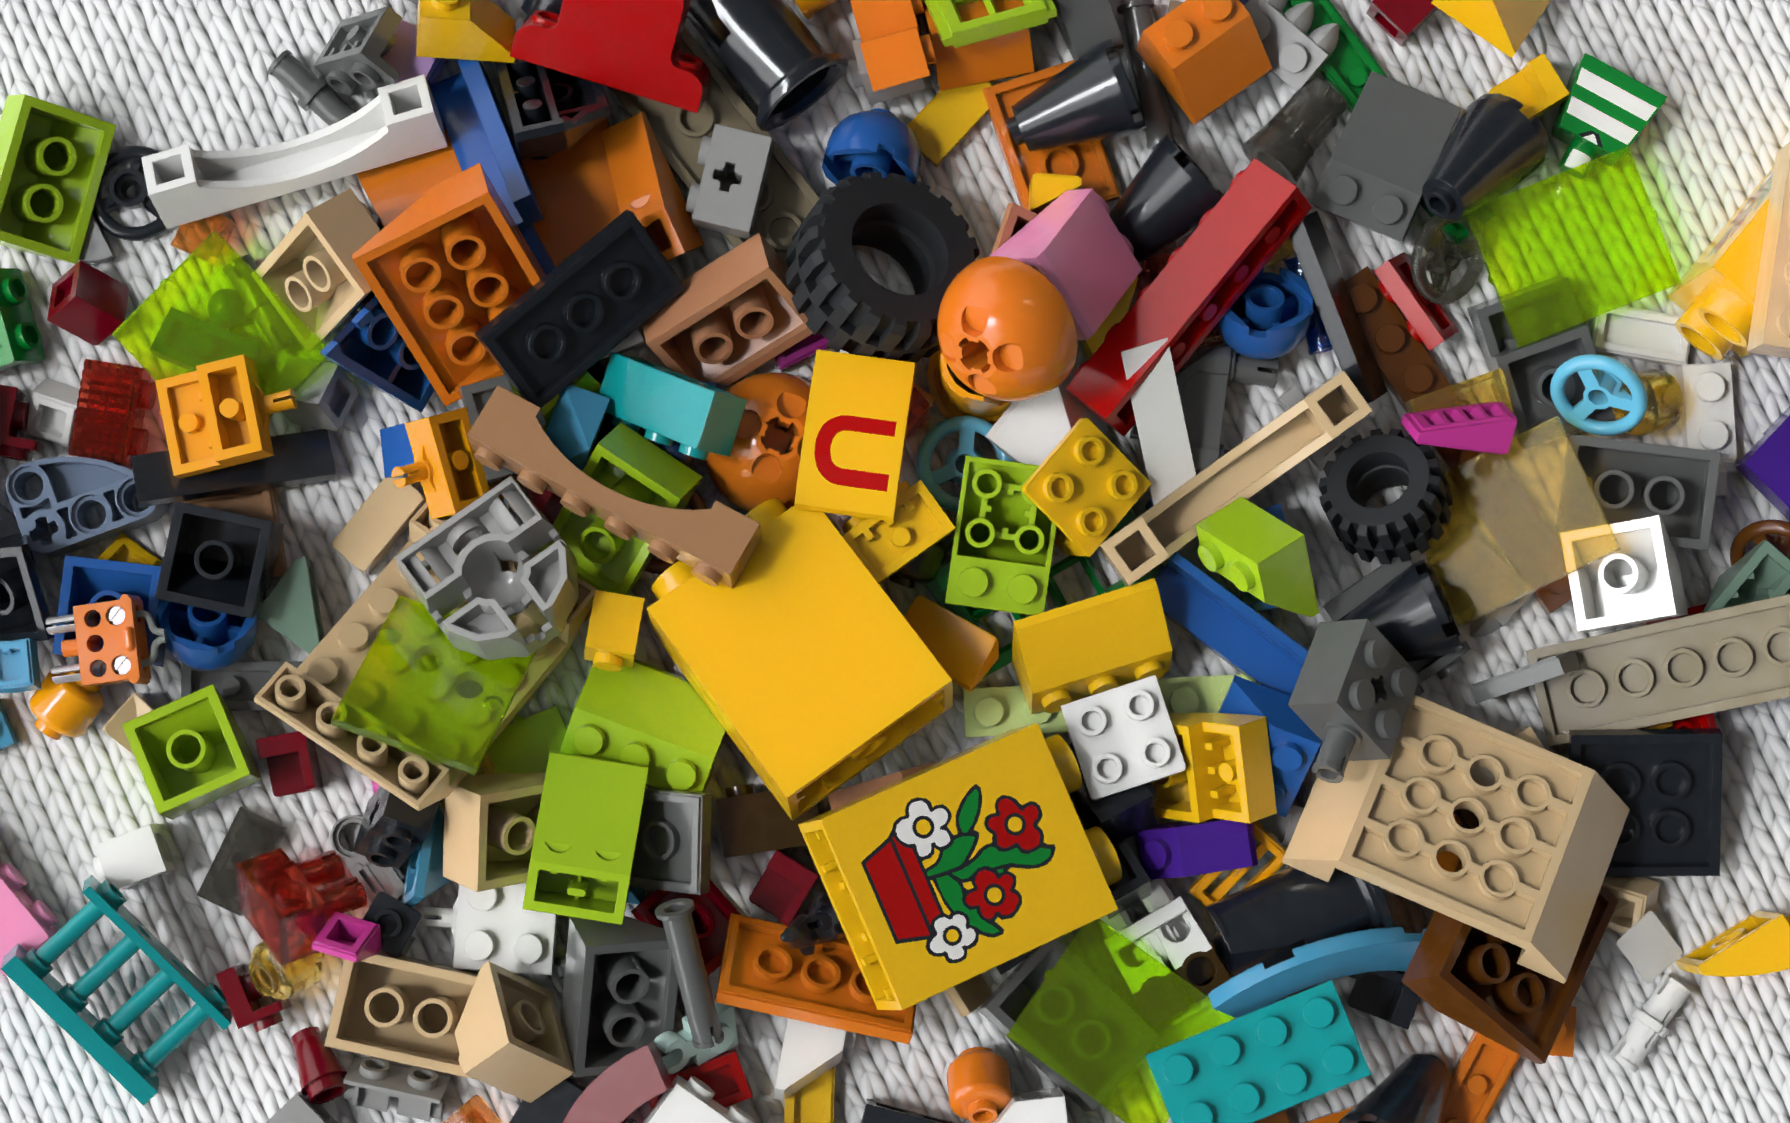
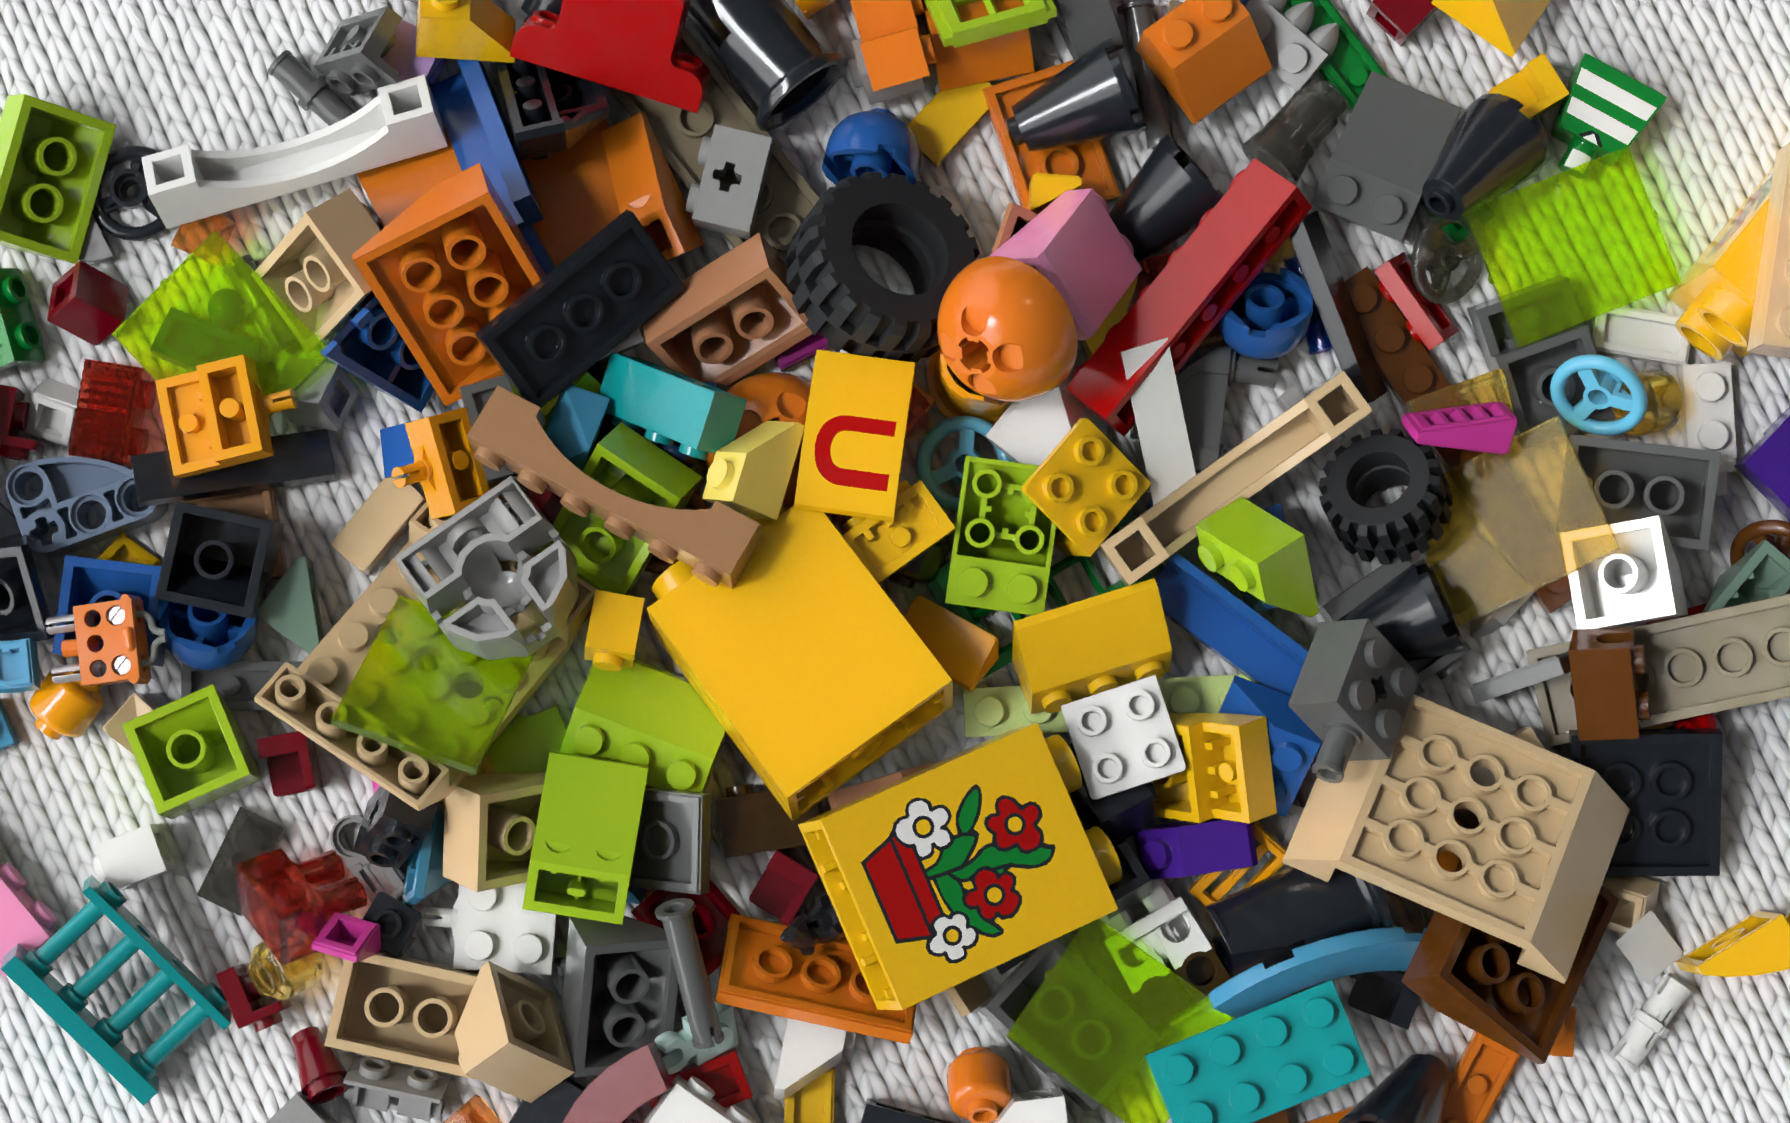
(755, 470): none -> light yellow slope
(1607, 683): none -> reddish brown brick

